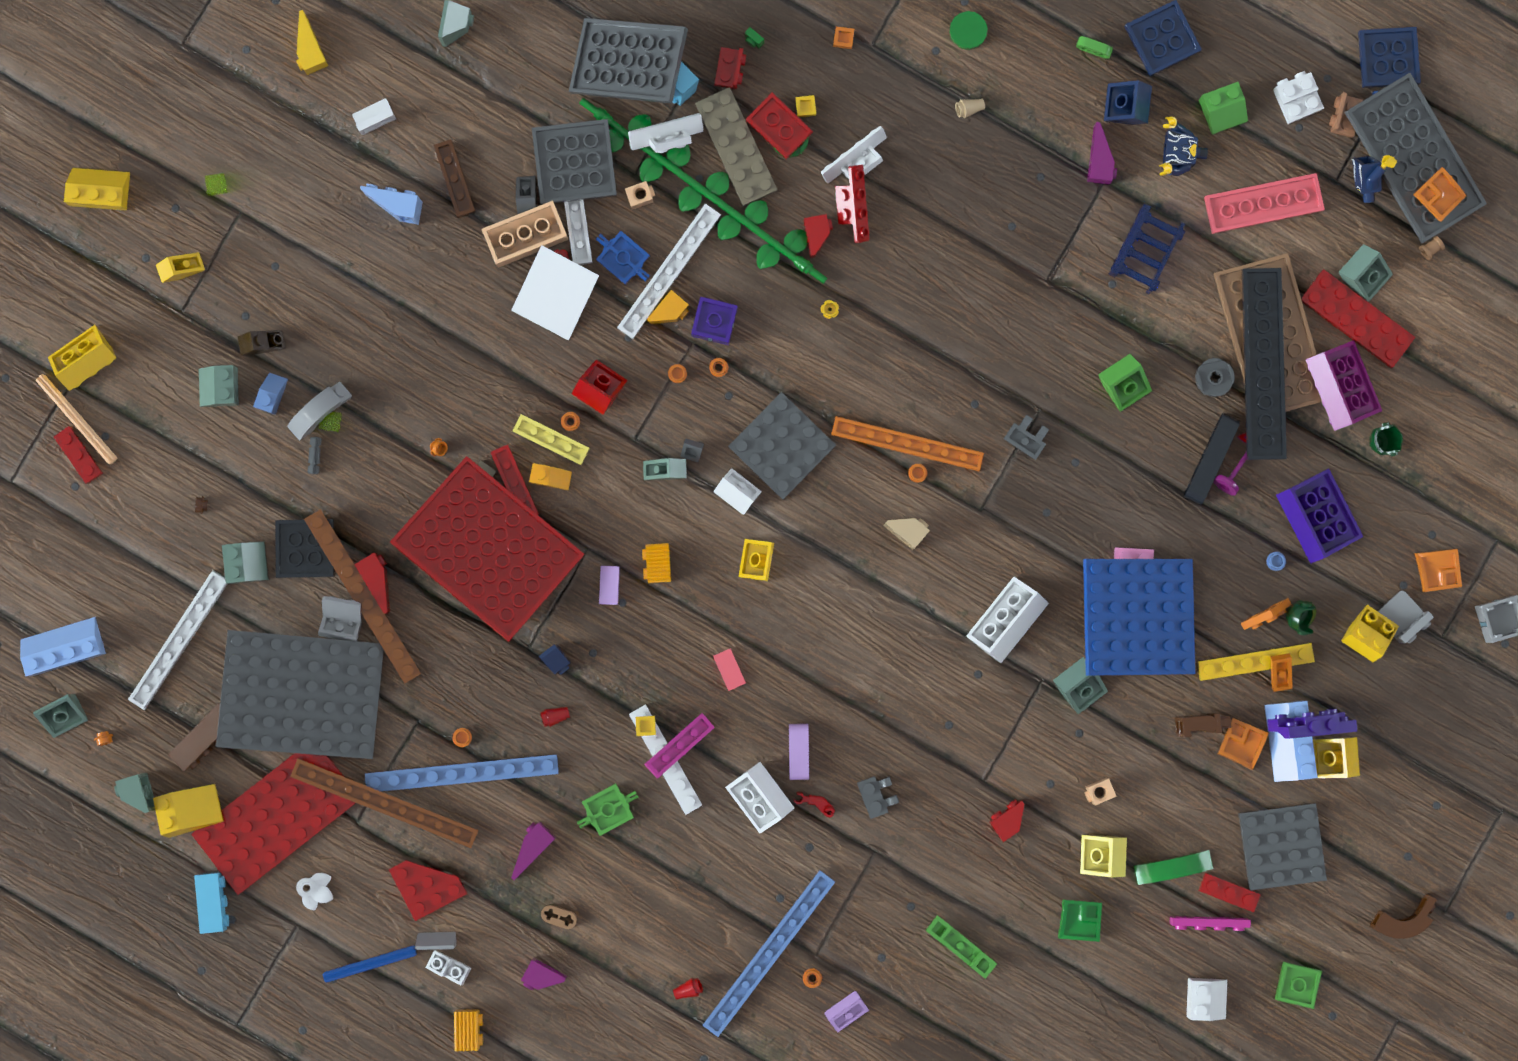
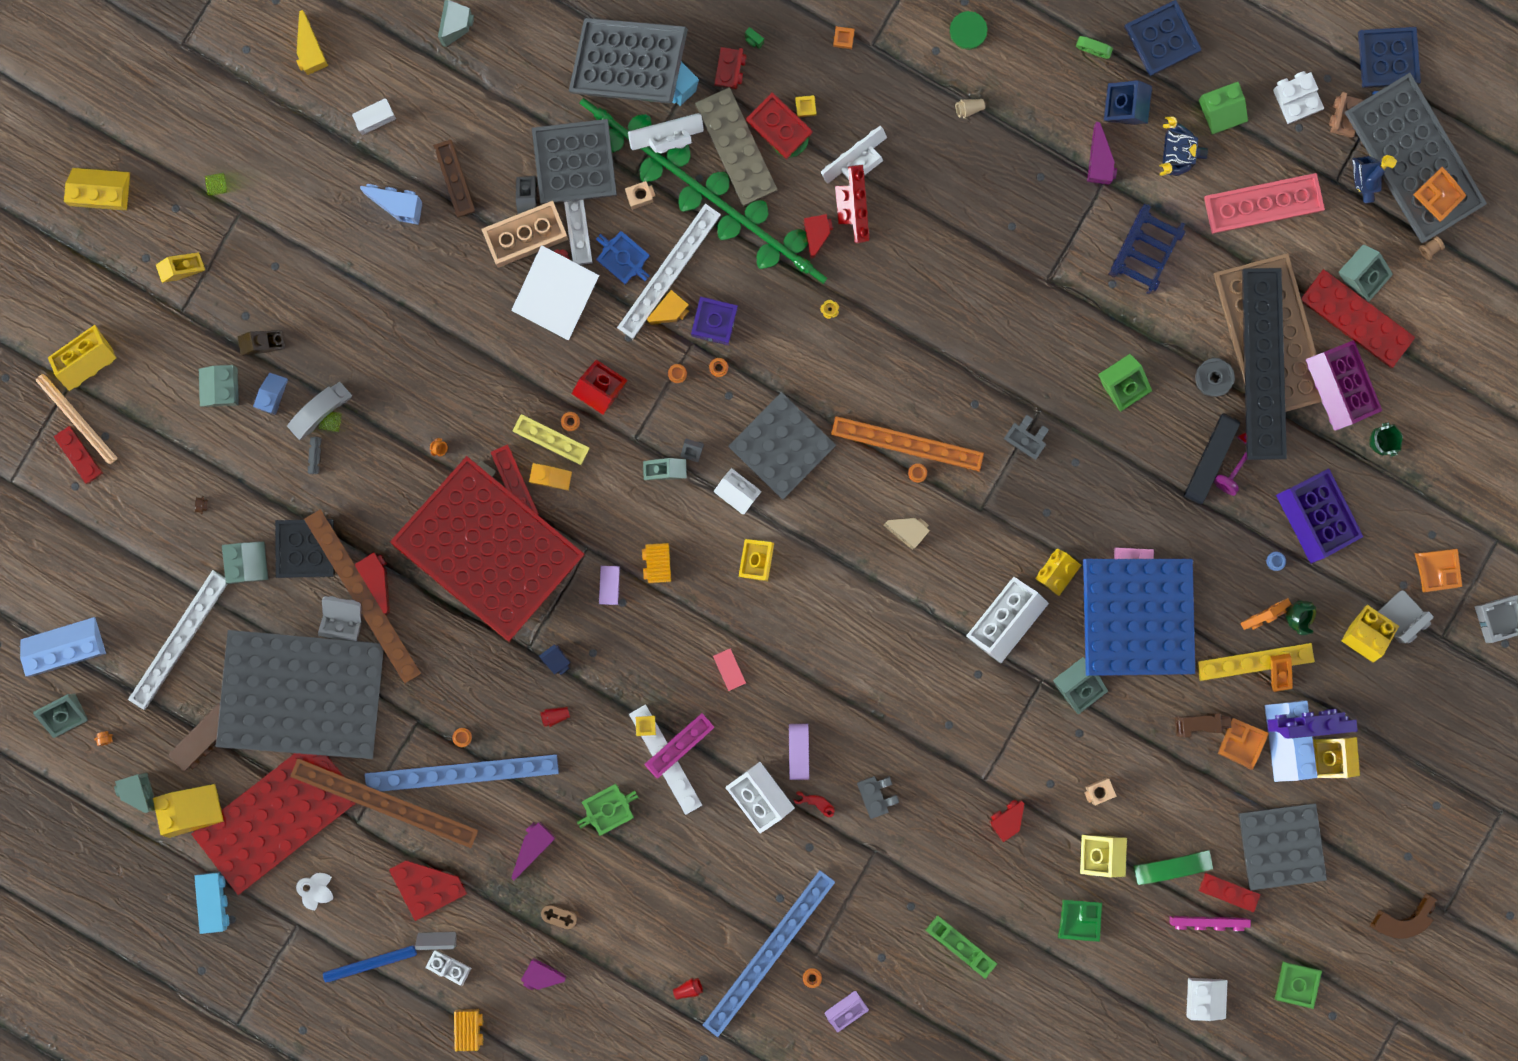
(1058, 571): none -> yellow bracket

